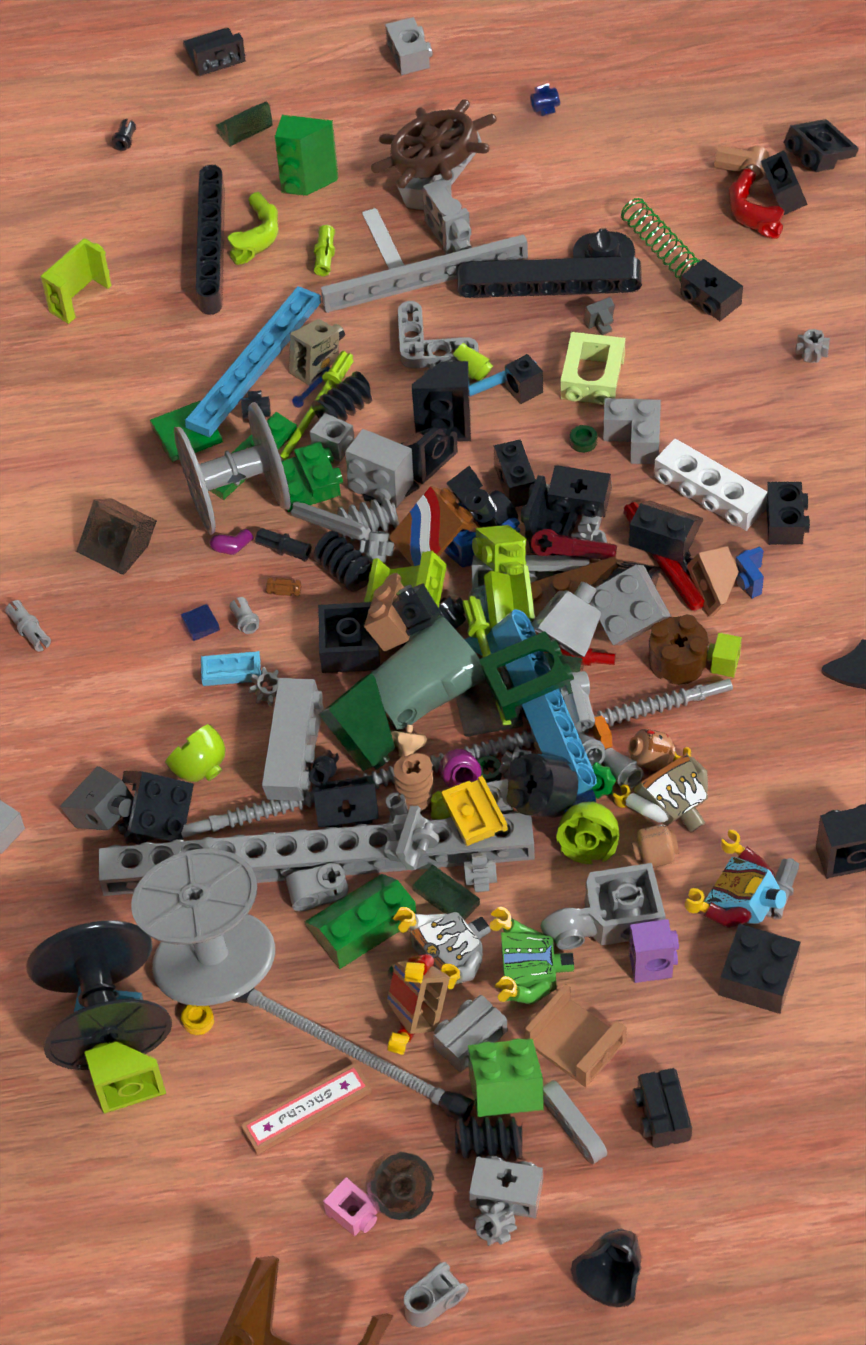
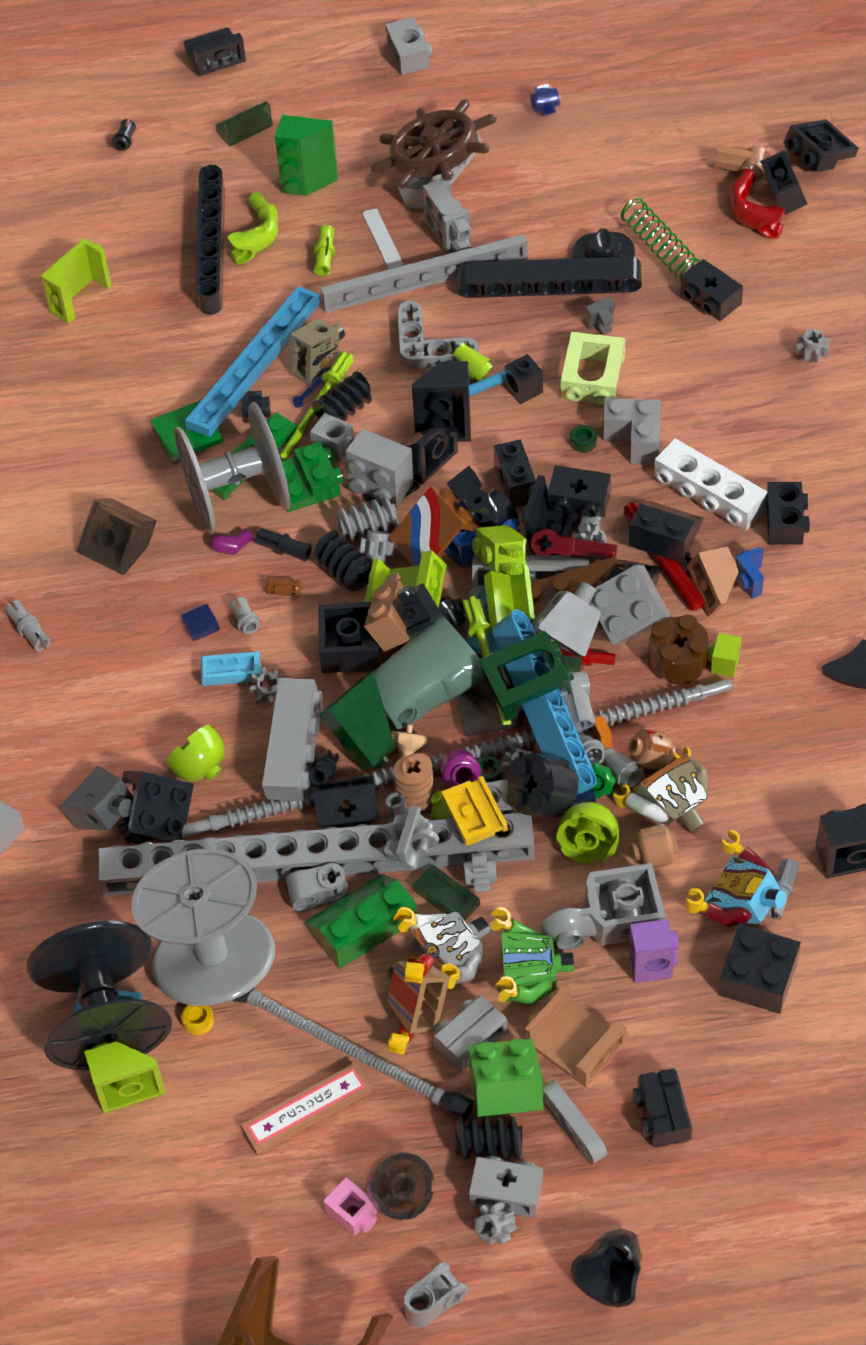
(330, 521): light grey axle -> none

